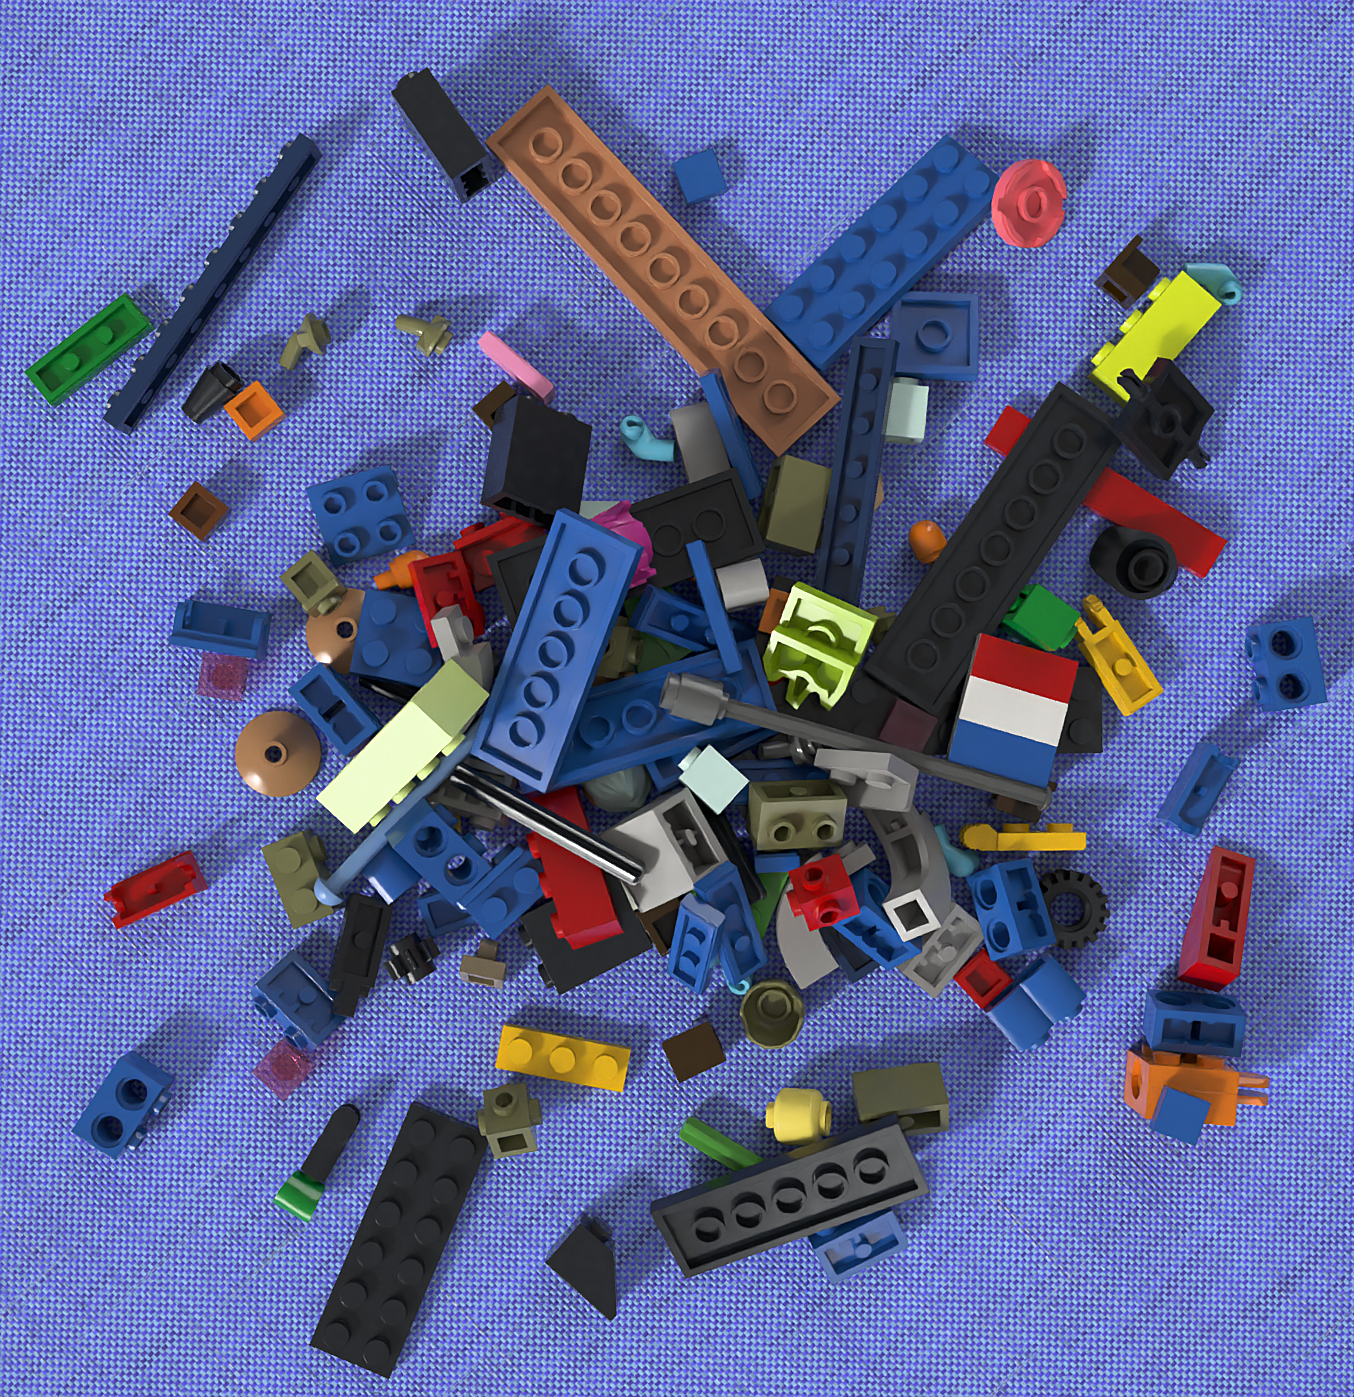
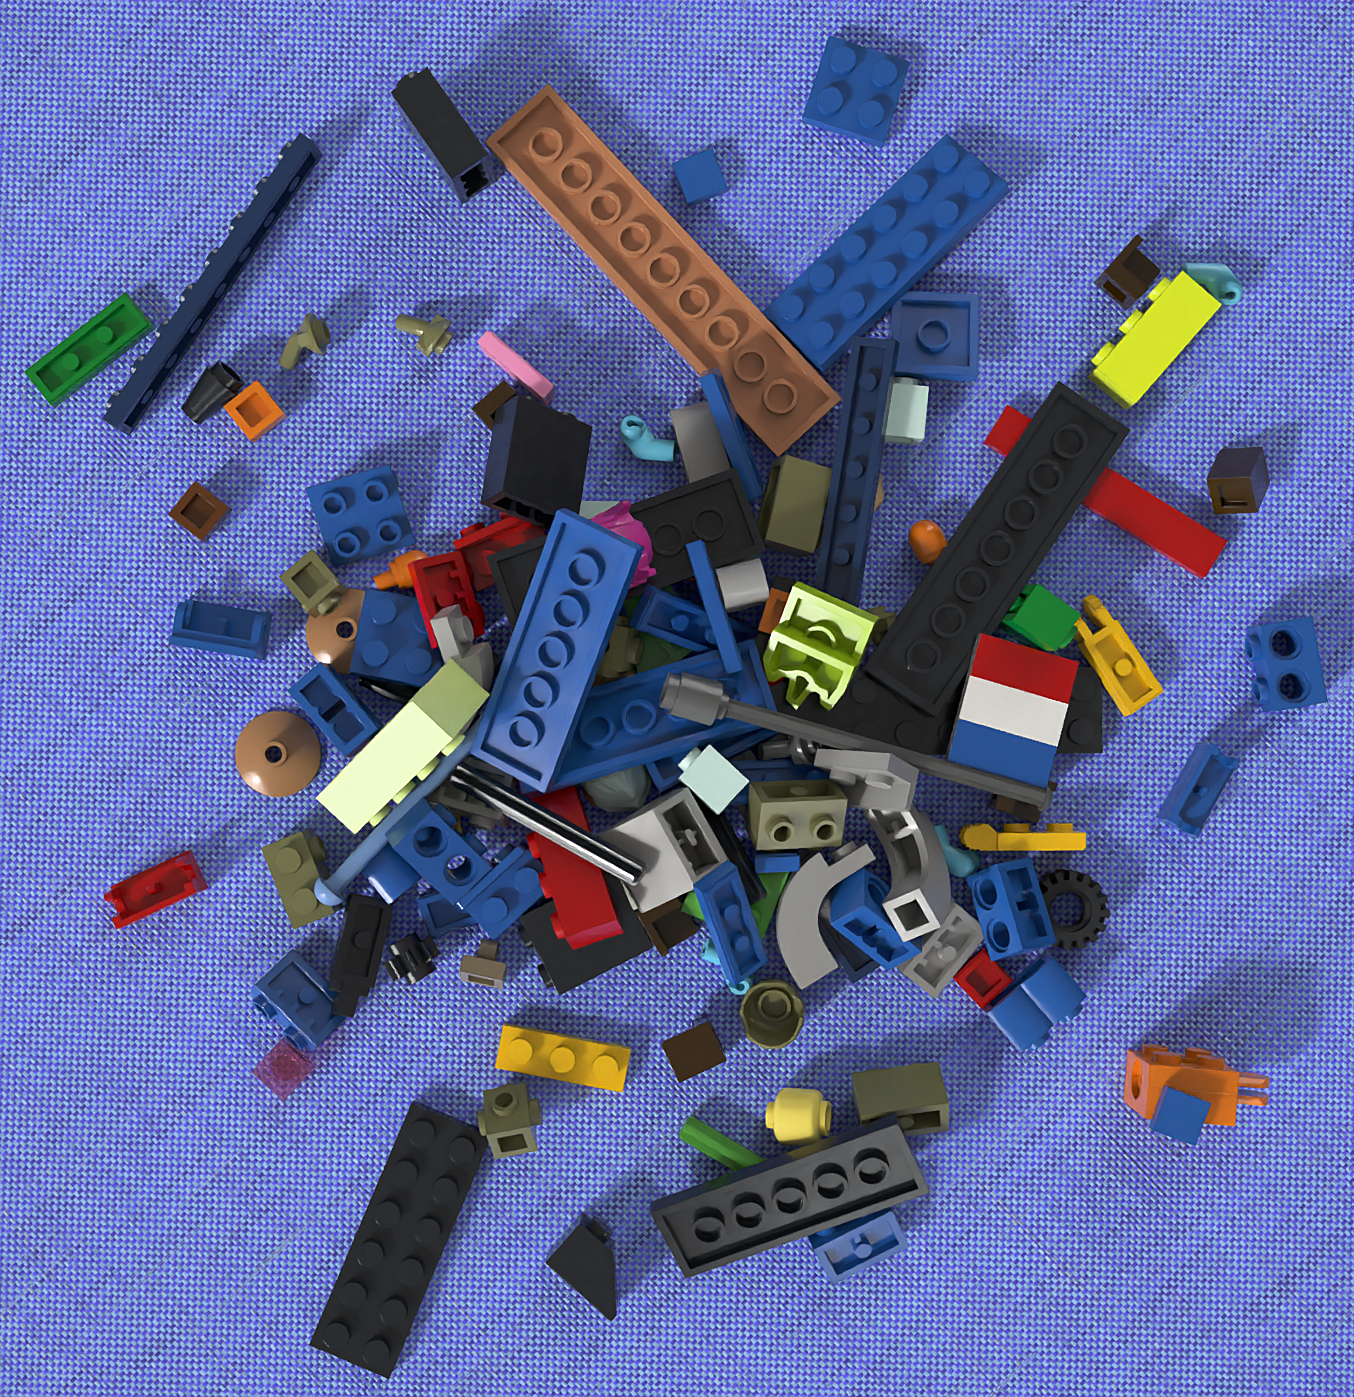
(118, 1100): blue brick -> none
(223, 677): clear pink plate -> none
(303, 1189): piece -> none
(695, 943): blue tile -> none
(822, 893): red brick -> none
(855, 91): none -> blue plate
(907, 727): clear pink plate -> none
(1029, 203): coral tile -> none
(1134, 562): black piece -> none
(1163, 419): black plate -> none
(1194, 1023): blue brick -> none
(1218, 922): red slope -> none
(1238, 480): none -> panel

